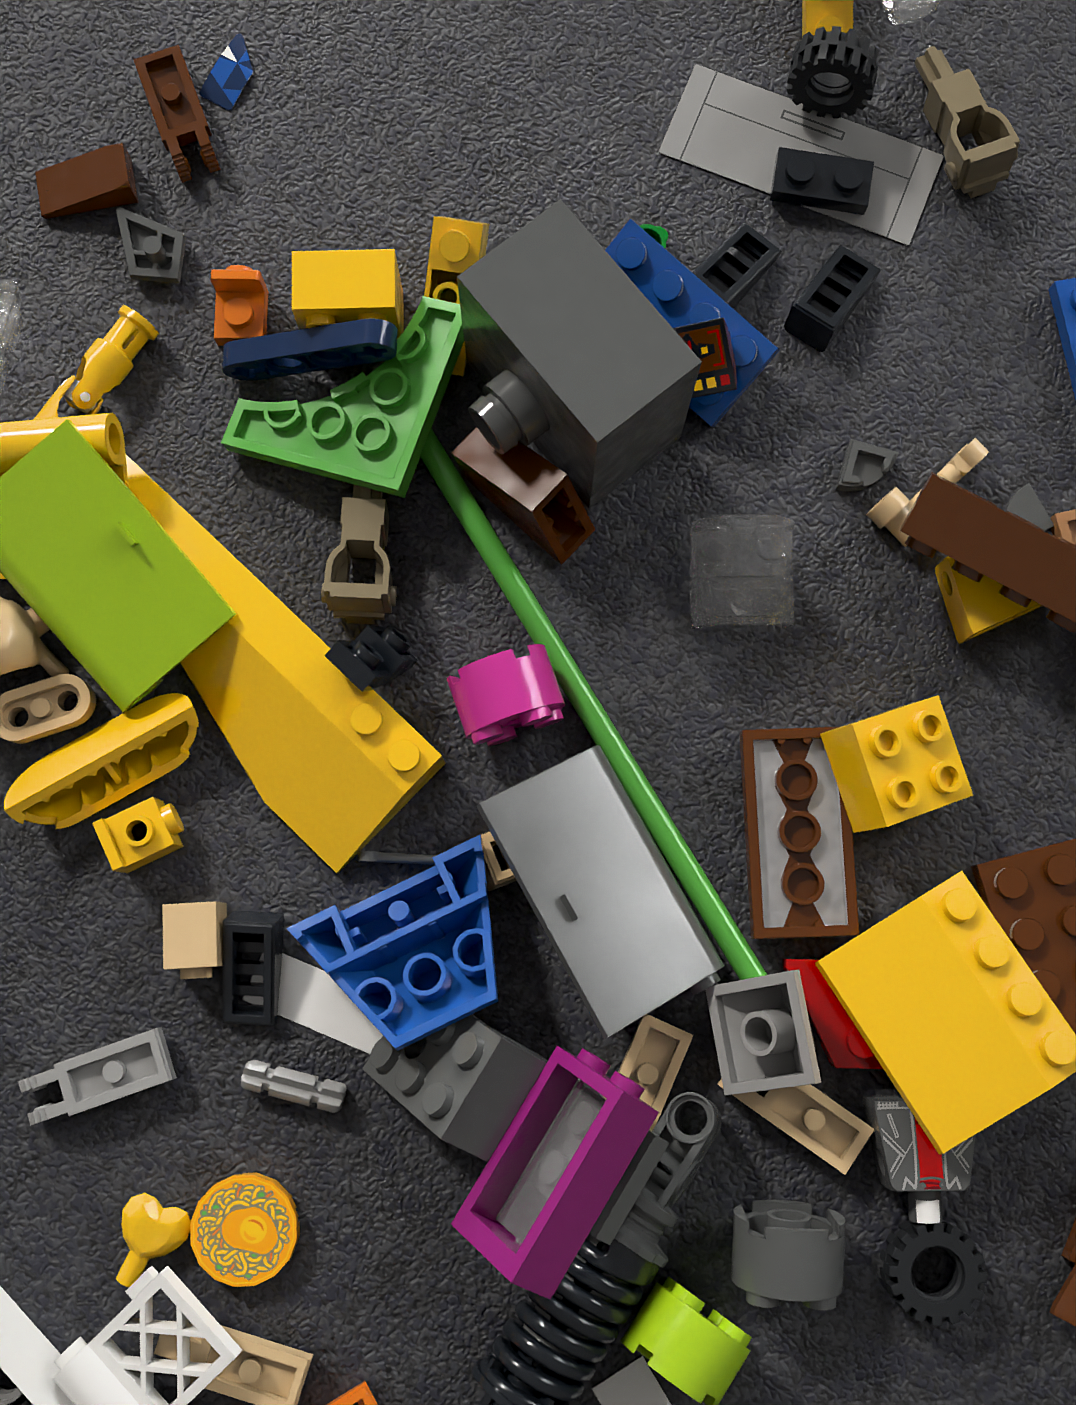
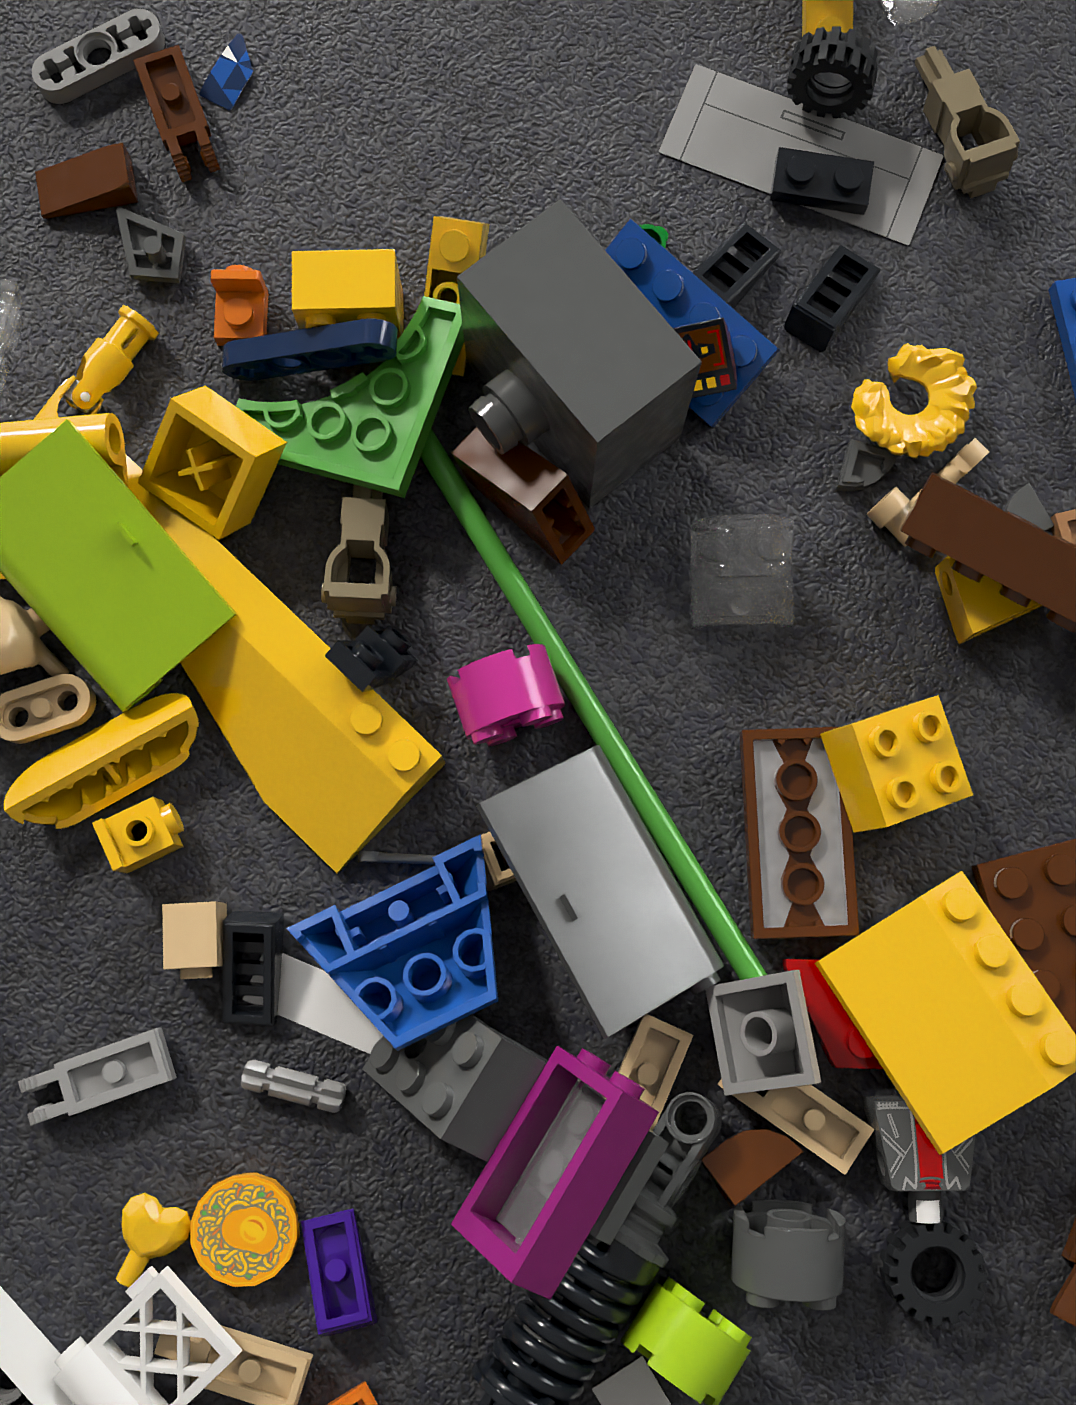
(78, 49): none -> light grey beam
(211, 461): none -> yellow brick
(338, 1273): none -> dark purple slope
(748, 1162): none -> reddish brown brick
(935, 427): none -> yellow piece

